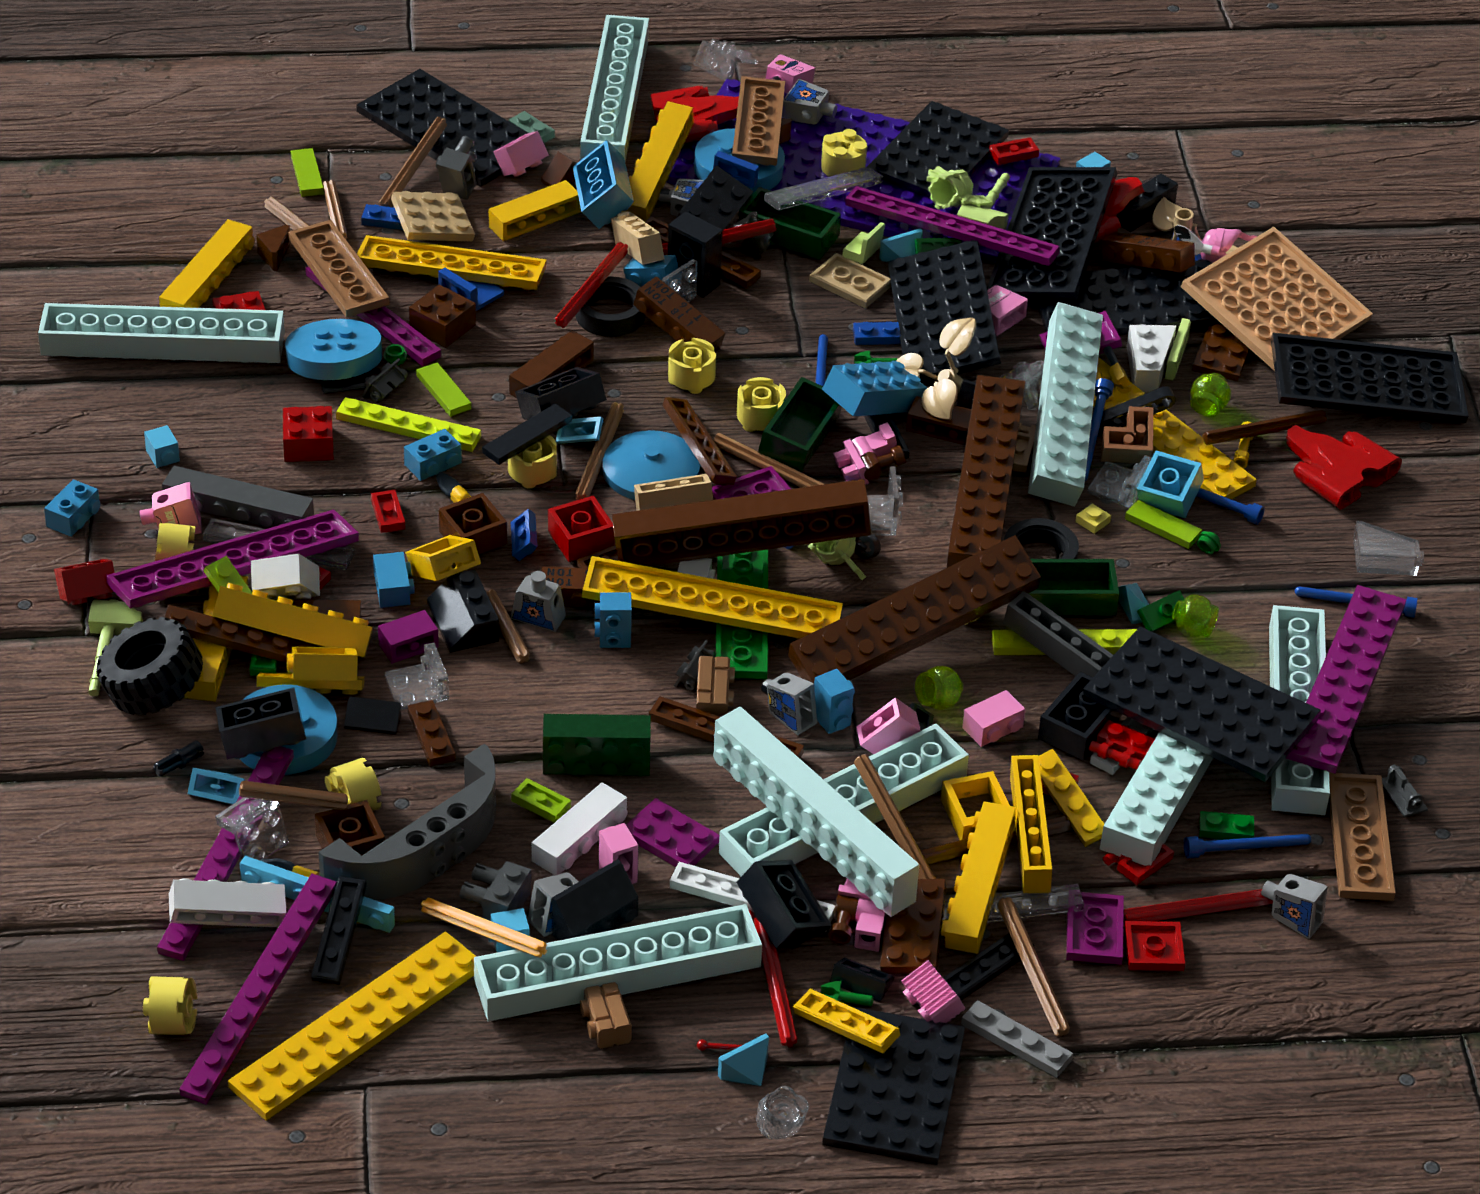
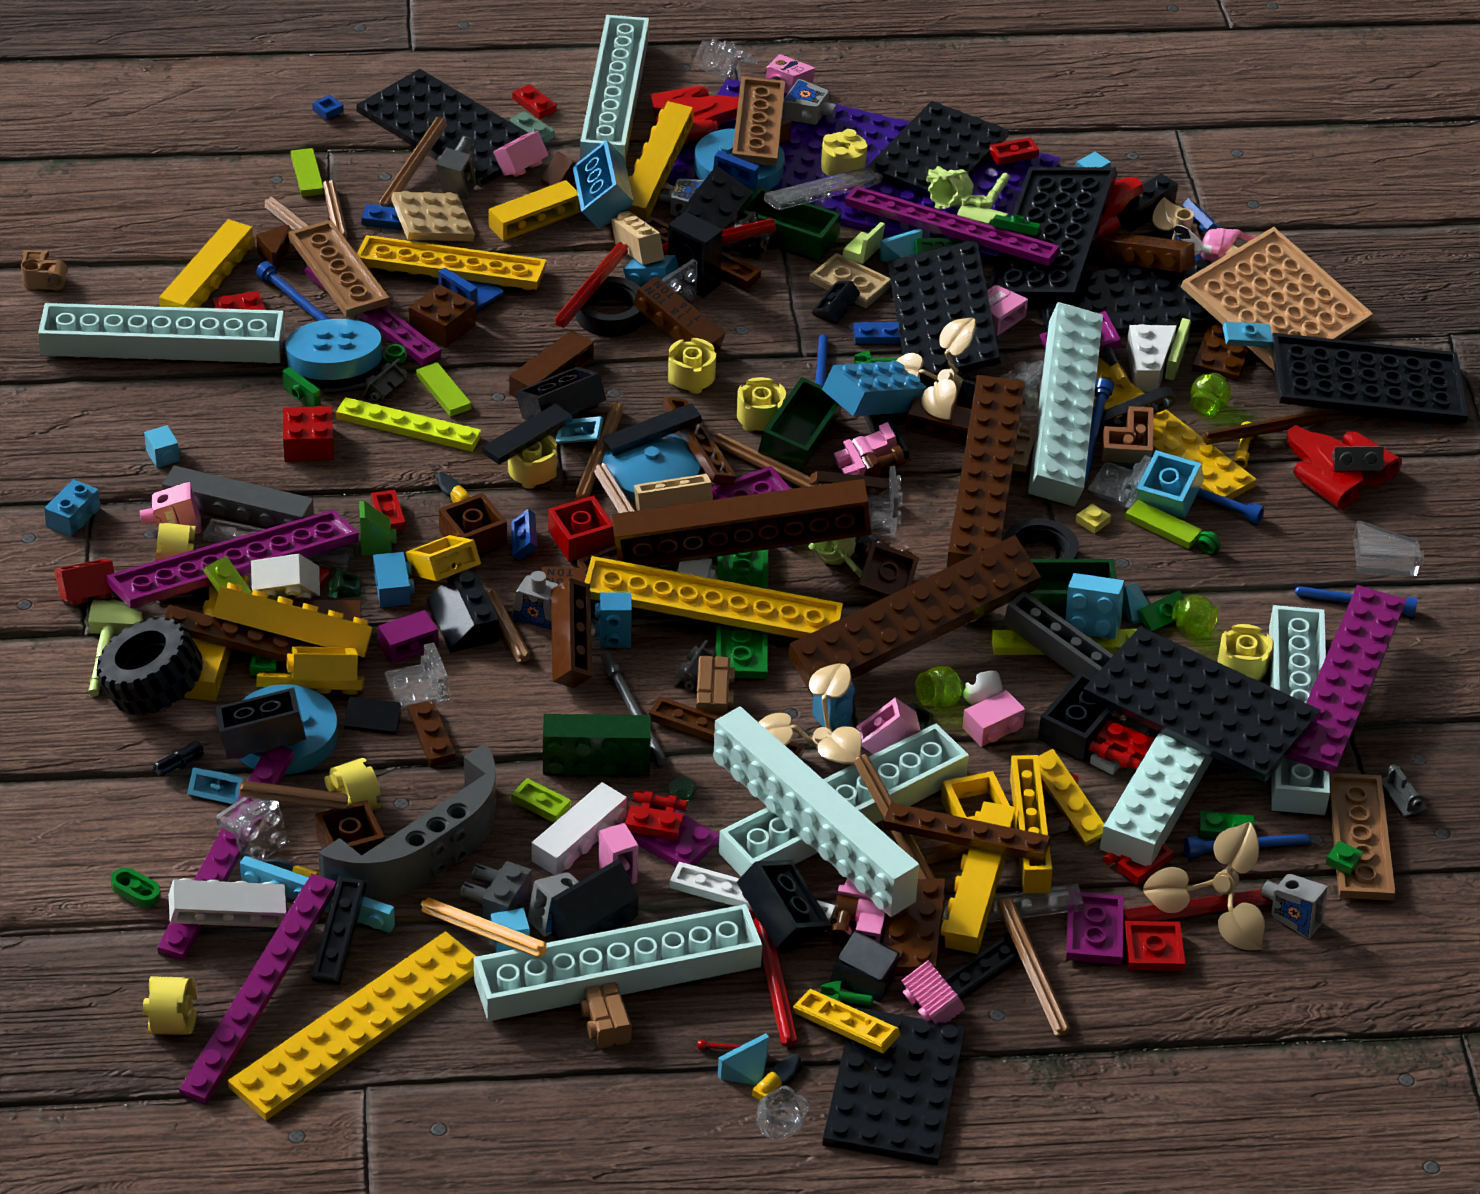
(42, 273): none -> medium nougat piece
(139, 888): none -> green plate
(268, 273): none -> blue piece
(301, 388): none -> green plate
(328, 107): none -> blue plate
(344, 585): none -> clear green slope
(375, 531): none -> bright green slope
(432, 454): dark azure brick -> none
(534, 101): none -> red plate
(571, 633): none -> reddish brown brick
(613, 489): none -> axle
(616, 675): none -> dark grey bar
(652, 429): none -> black tile
(654, 821): none -> red plate
(682, 788): none -> clear green plate
(778, 1076): none -> piece
(791, 701): light grey torso -> none
(836, 301): none -> black slope
(840, 746): none -> tan plant
(870, 956): none -> black slope
(873, 484): none -> reddish brown plate
(887, 569): none -> reddish brown plate
(966, 832): none -> reddish brown plate
(986, 686): none -> white hair
(1017, 224): none -> green plate
(1017, 1039): light grey plate -> none
(1095, 605): none -> medium azure brick
(1200, 215): none -> plate
(1240, 851): none -> tan plant
(1246, 650): none -> light yellow brick
(1247, 334): none -> medium azure plate
(1344, 857): none -> green plate
(1358, 458): none -> dark grey hinge

